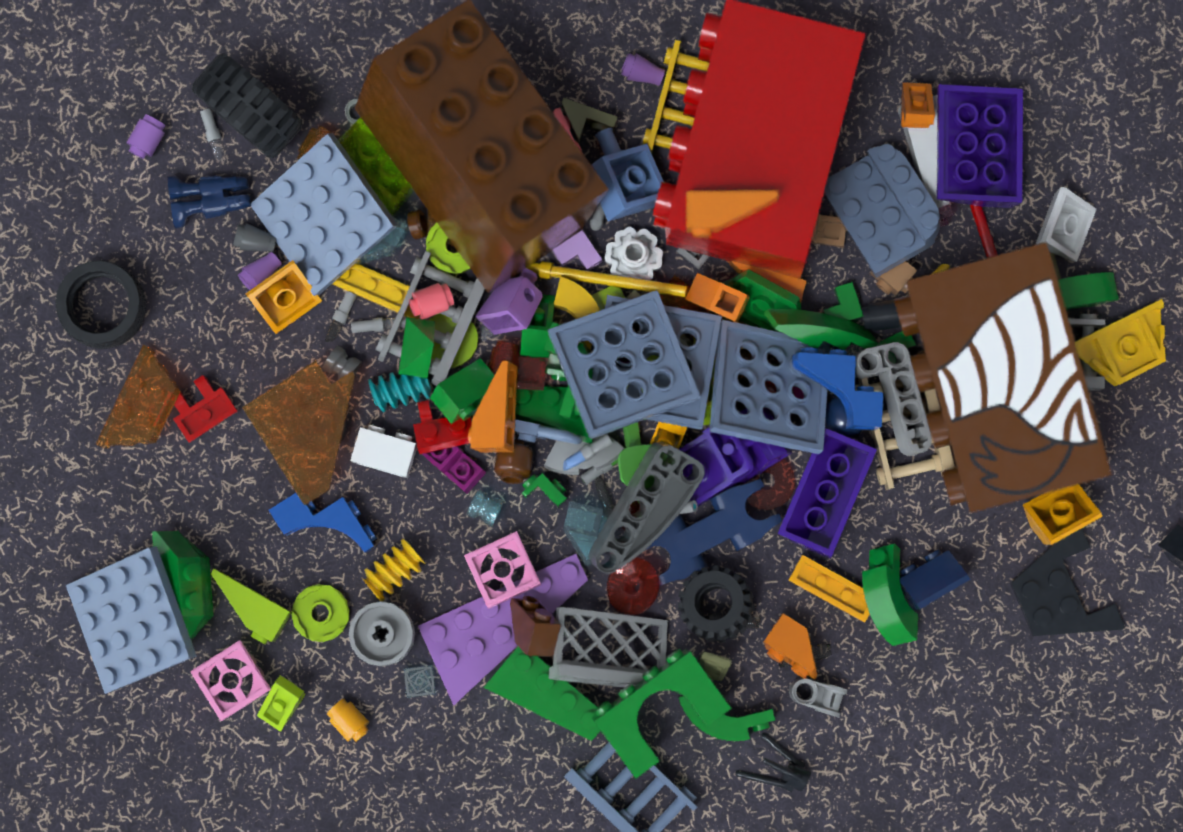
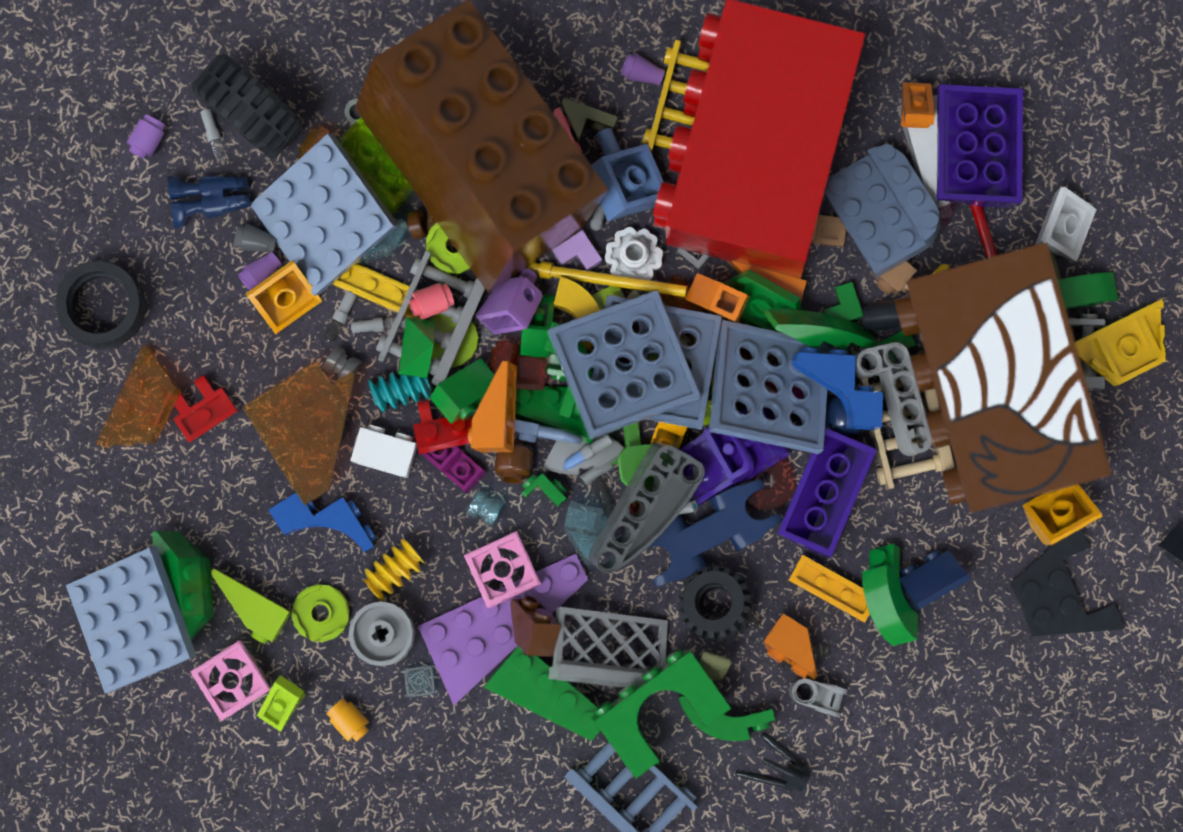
(622, 586): clear red dish -> none
(719, 209): orange slope -> none

